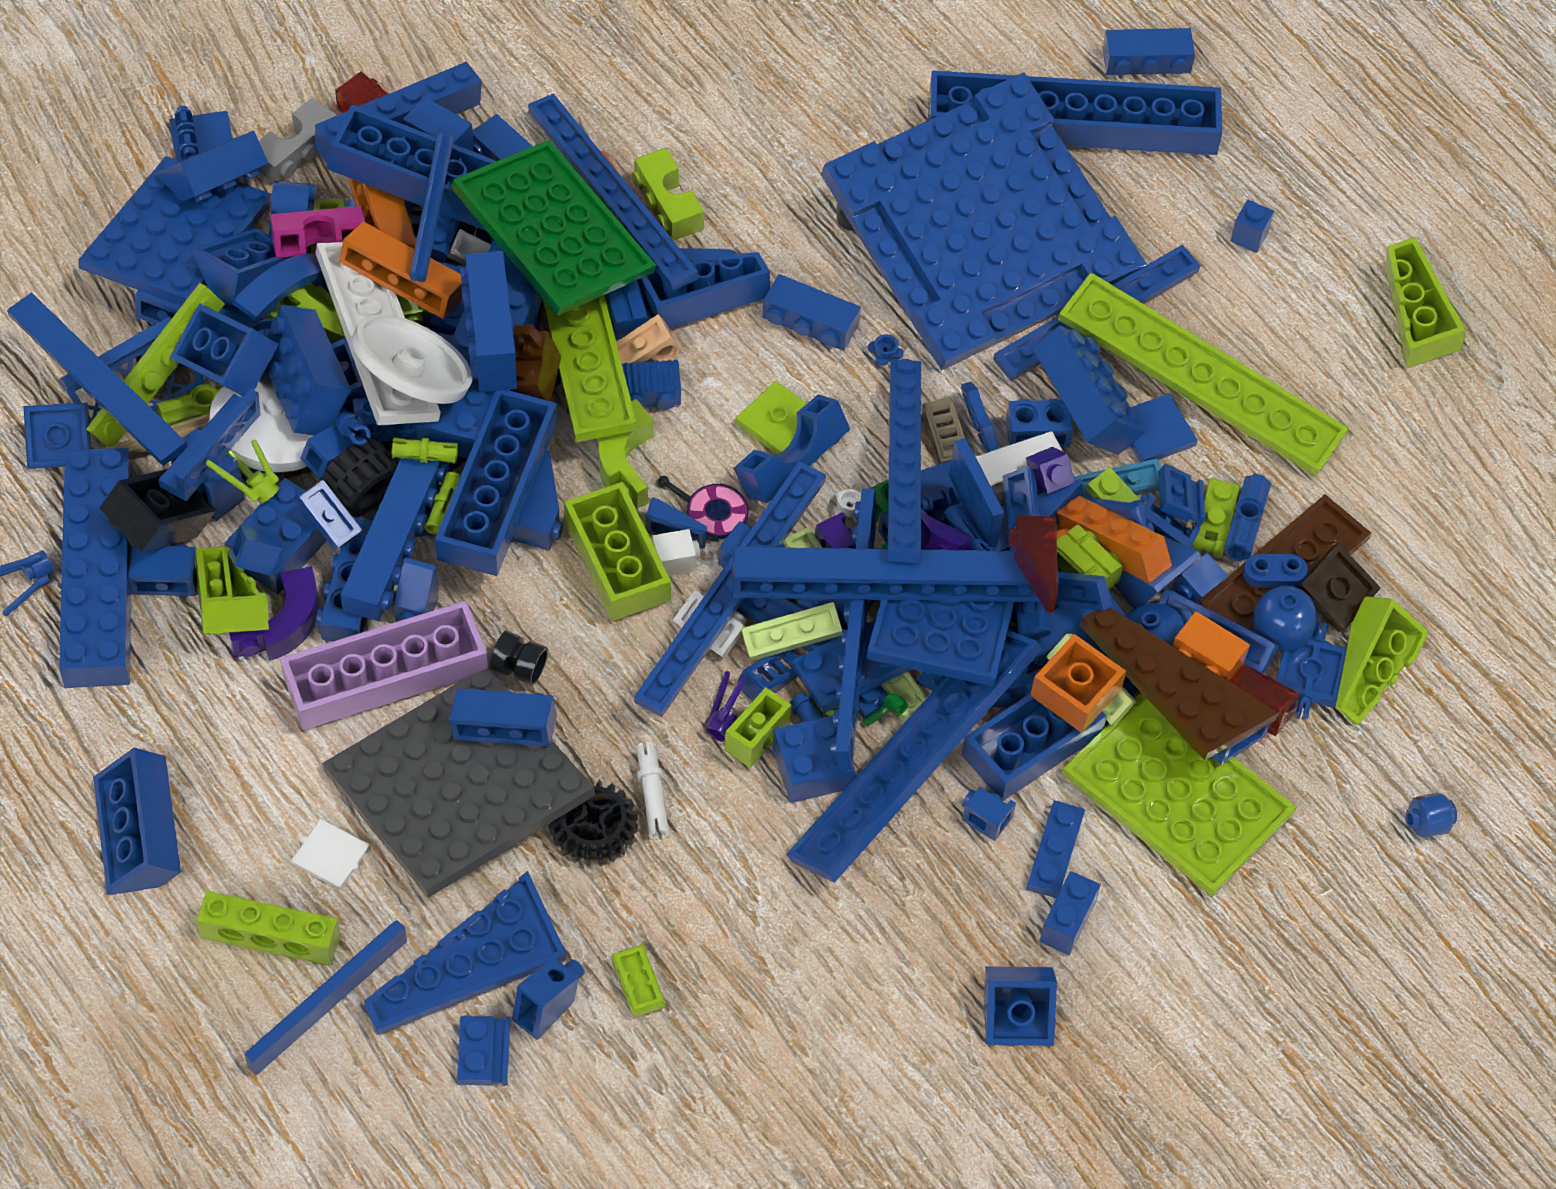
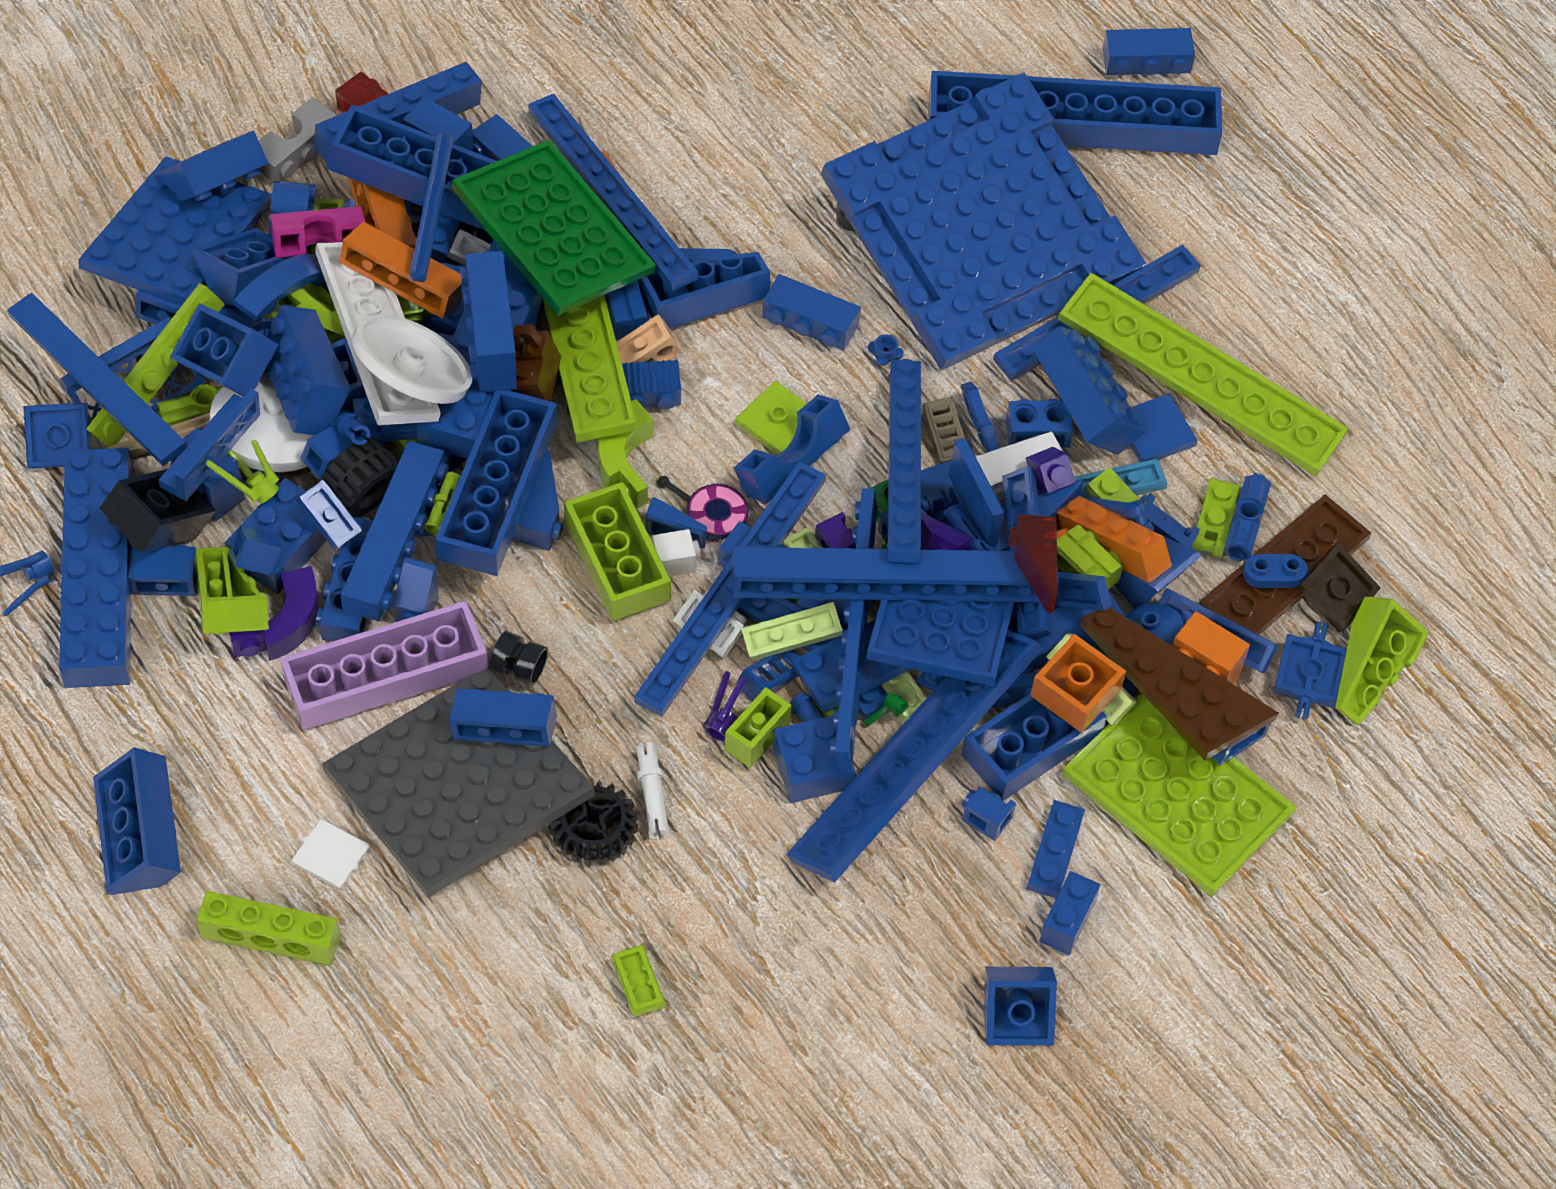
(198, 132): blue hinge -> none
(325, 997): blue tile -> none
(424, 450): lime pin -> none
(481, 954): blue wing -> none
(483, 1050): blue plate -> none
(546, 996): blue torso -> none
(676, 213): lime arch -> none
(846, 497): white plate -> none
(1180, 495): blue plate -> none
(1199, 578): blue brick -> none
(1252, 226): blue brick -> none
(1270, 693): clear red brick -> none
(1285, 617): blue cylinder -> none
(1421, 306): lime wedge -> none
(1431, 815): blue head -> none

